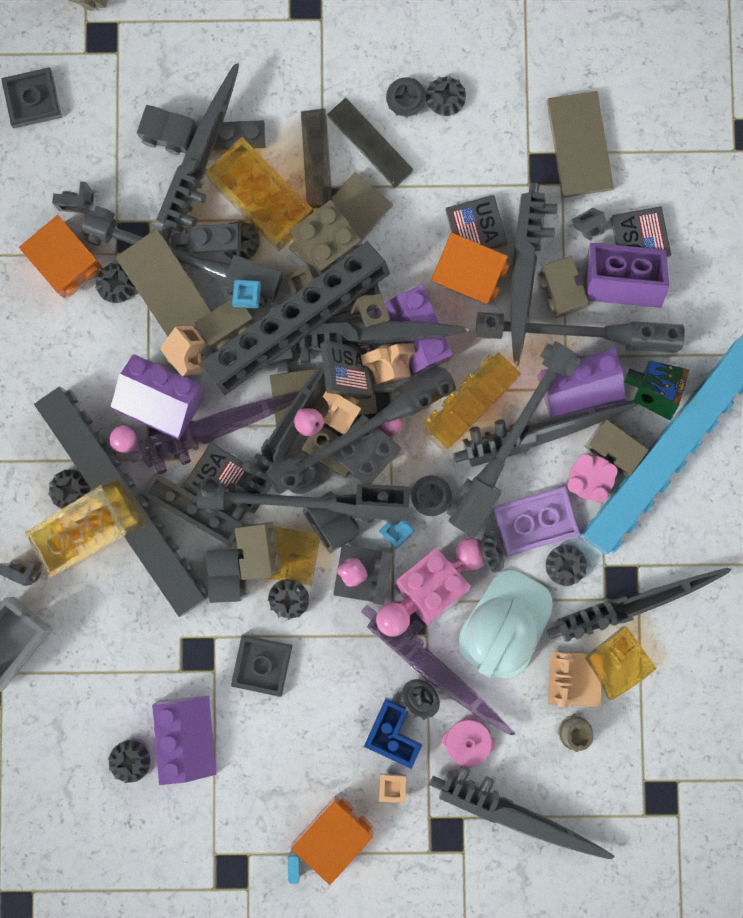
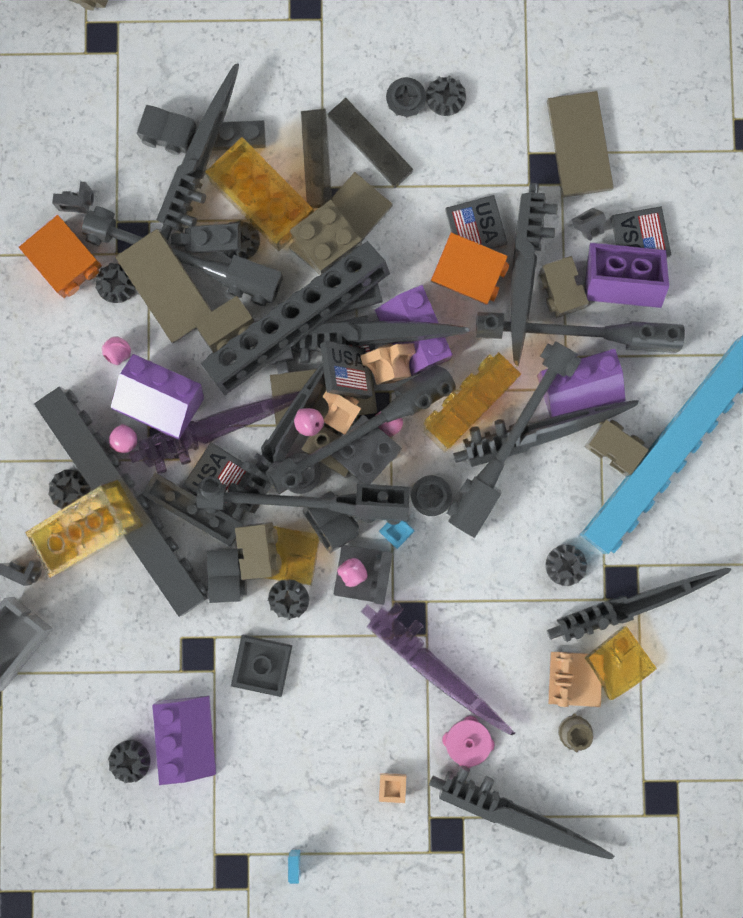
(31, 97): dark grey tile -> none
(116, 350): none -> bright pink piece
(184, 350): light nougat brick -> none
(246, 294): medium azure tile -> none
(298, 279): dark tan plate -> none
(333, 839): orange brick -> none
(369, 303): dark tan bracket -> none
(385, 735): blue brick -> none
(429, 699): dark grey gear -> none
(430, 587): bright pink brick -> none
(492, 552): dark grey gear -> none
(506, 625): light aqua piece -> none
(536, 521): lavender tile -> none
(592, 477): bright pink piece -> none
(658, 387): torso -> none

